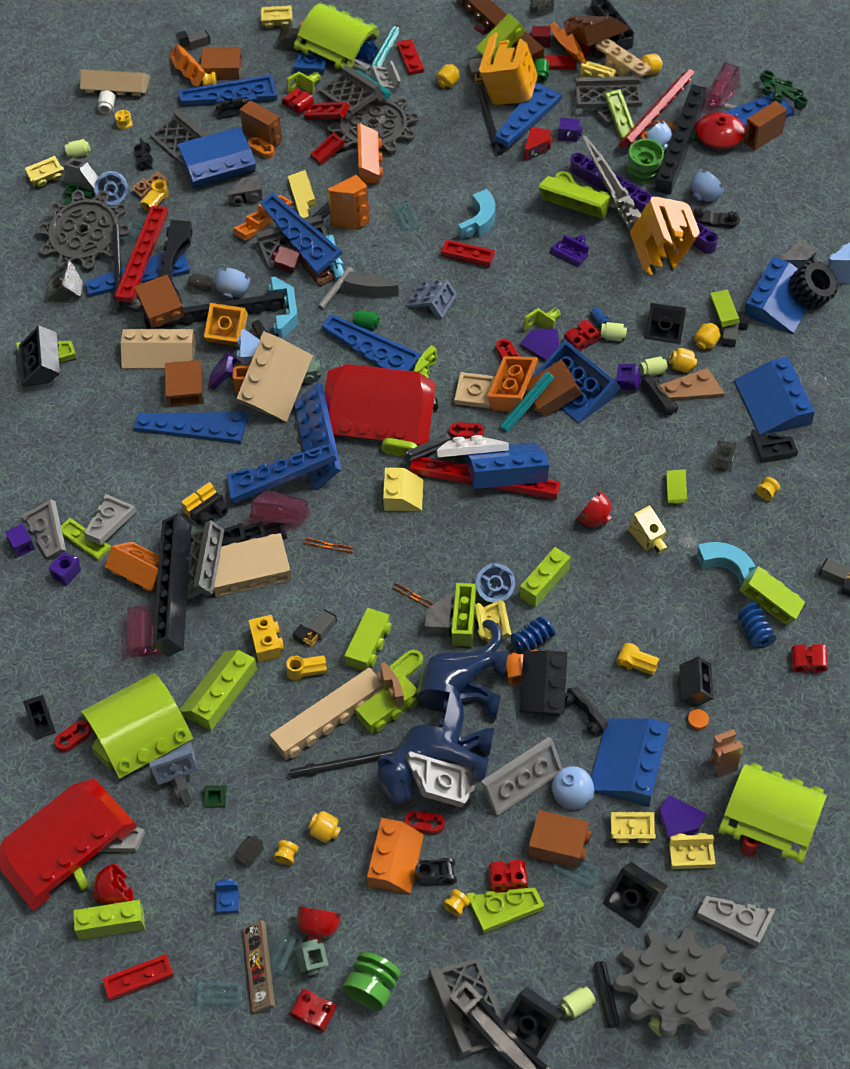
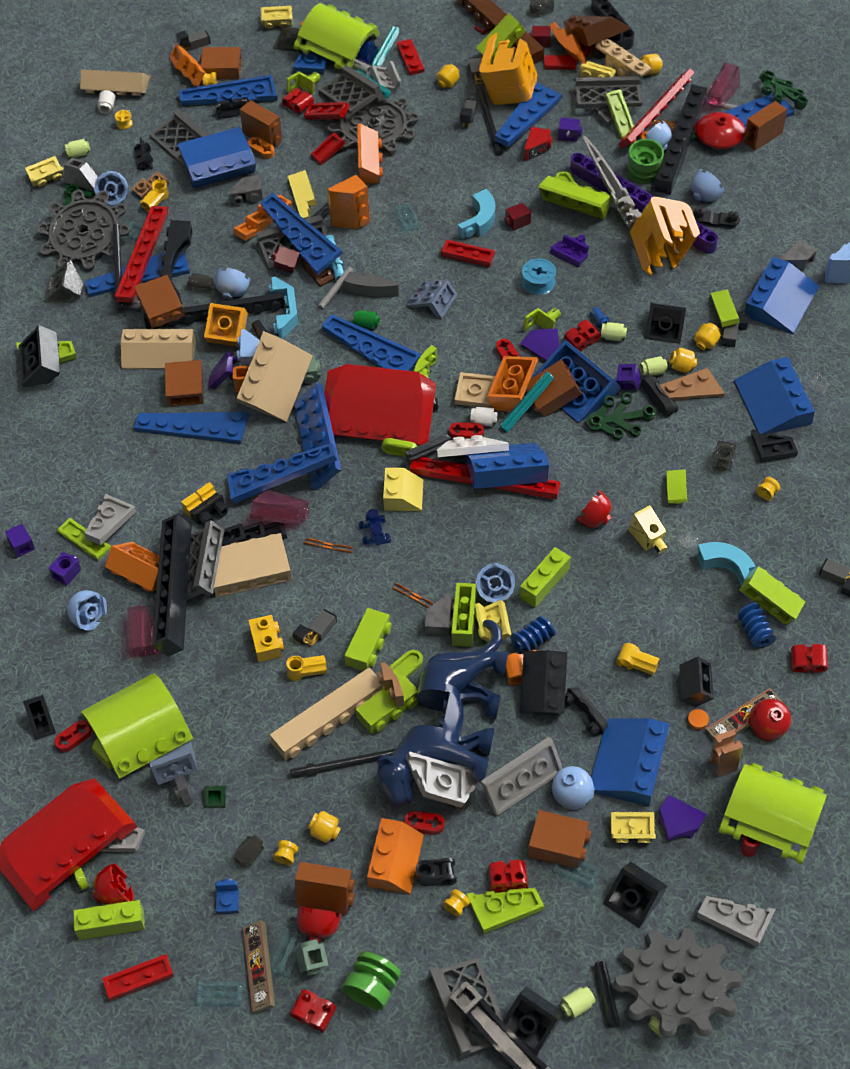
(46, 526): light grey wing -> none
(86, 606): none -> light blue cylinder
(219, 688): lime slope -> none
(324, 888): none -> dark orange brick
(374, 524): none -> clear blue piece
(468, 112): none -> piece
(483, 416): none -> white brick
(517, 216): none -> dark red brick
(538, 276): none -> dark azure piece
(542, 69): green brick -> none
(618, 417): none -> dark green plant
(691, 851): light yellow bracket -> none
(739, 717): none -> tile
(769, 719): none -> red cylinder
(813, 284): black tyre -> none

